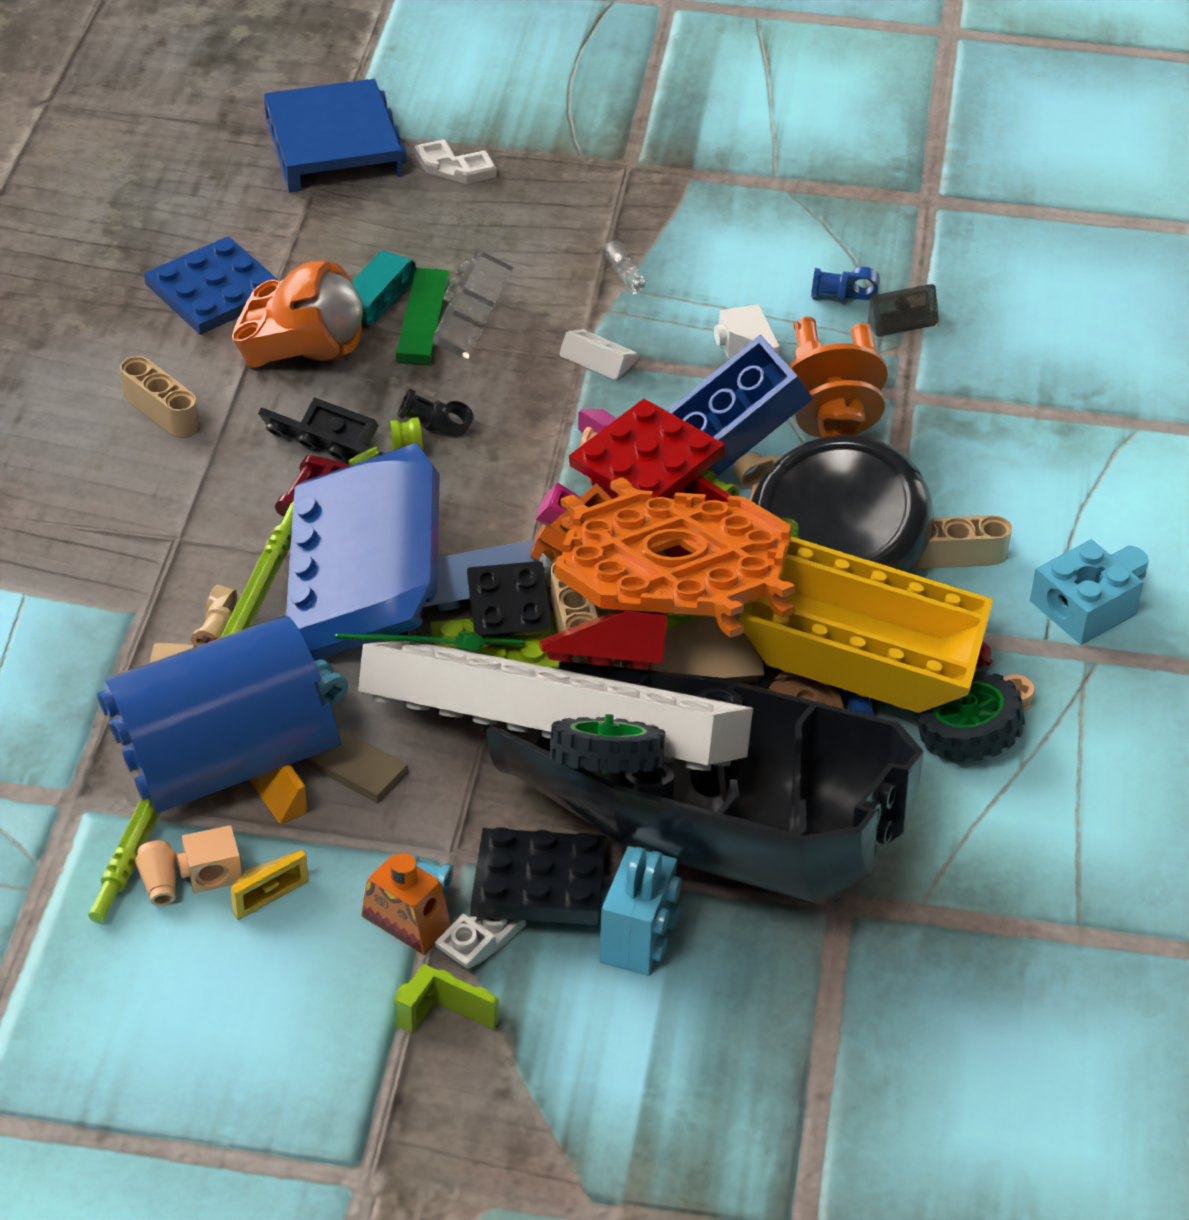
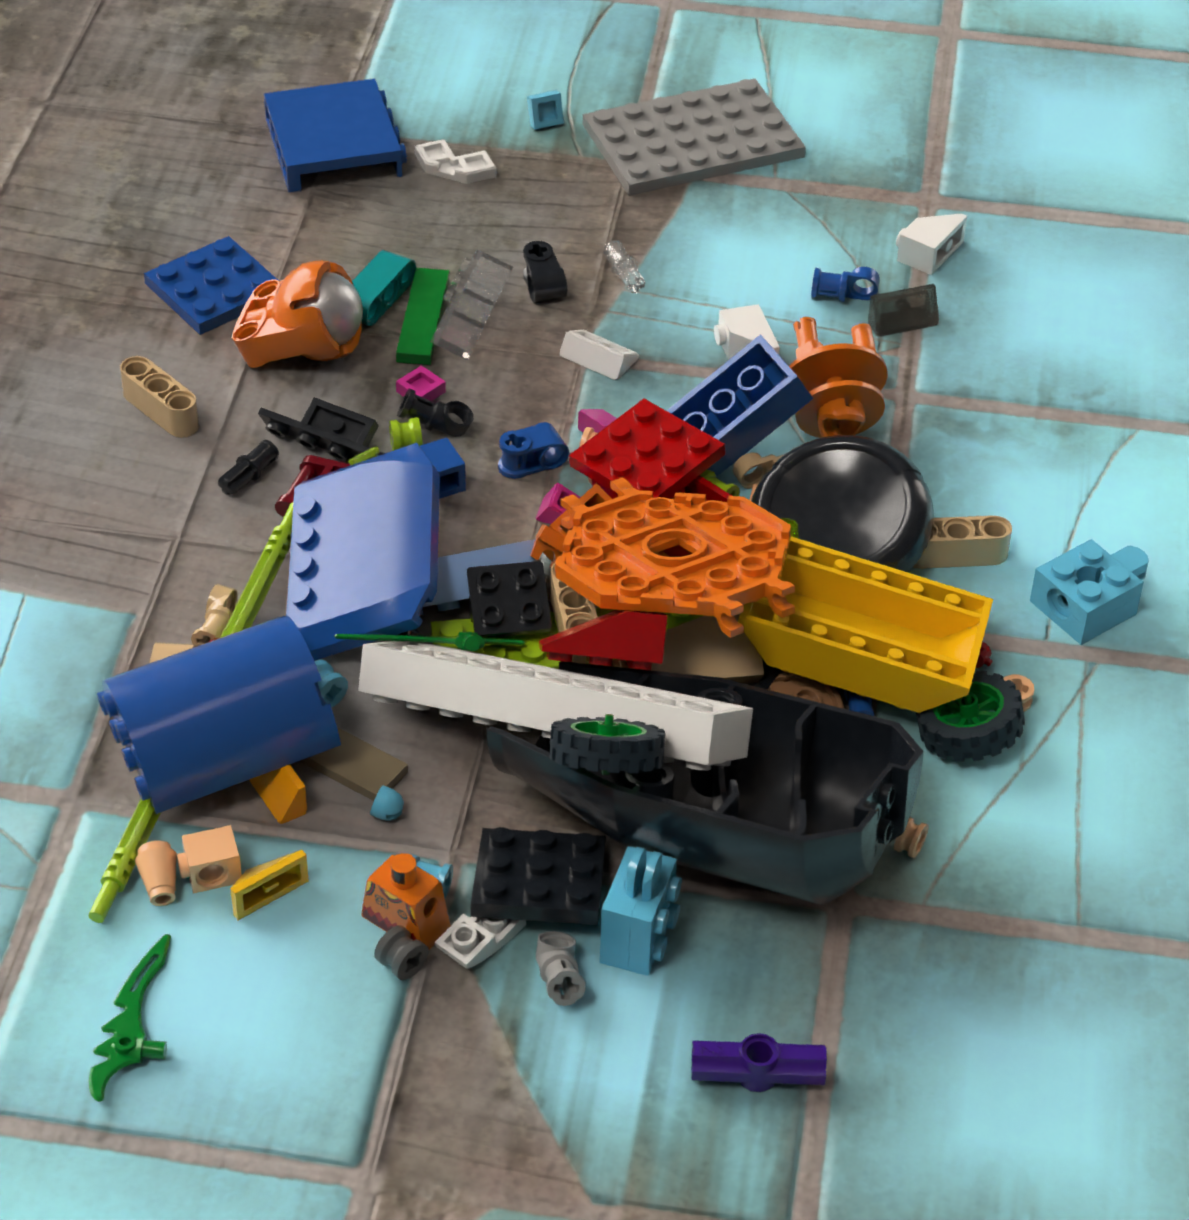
(129, 1040): none -> green piece
(248, 467): none -> black axle
(387, 804): none -> medium azure hinge
(401, 952): none -> dark grey wheel
(423, 382): none -> dark pink plate
(441, 987): lime bracket -> none
(448, 464): none -> blue brick
(533, 448): none -> blue piece
(543, 273): none -> black piece
(545, 109): none -> medium azure tile
(559, 967): none -> light grey connector
(692, 136): none -> light grey plate
(775, 1064): none -> dark purple piece
(912, 838): none -> light nougat bush
(930, 241): none -> white slope

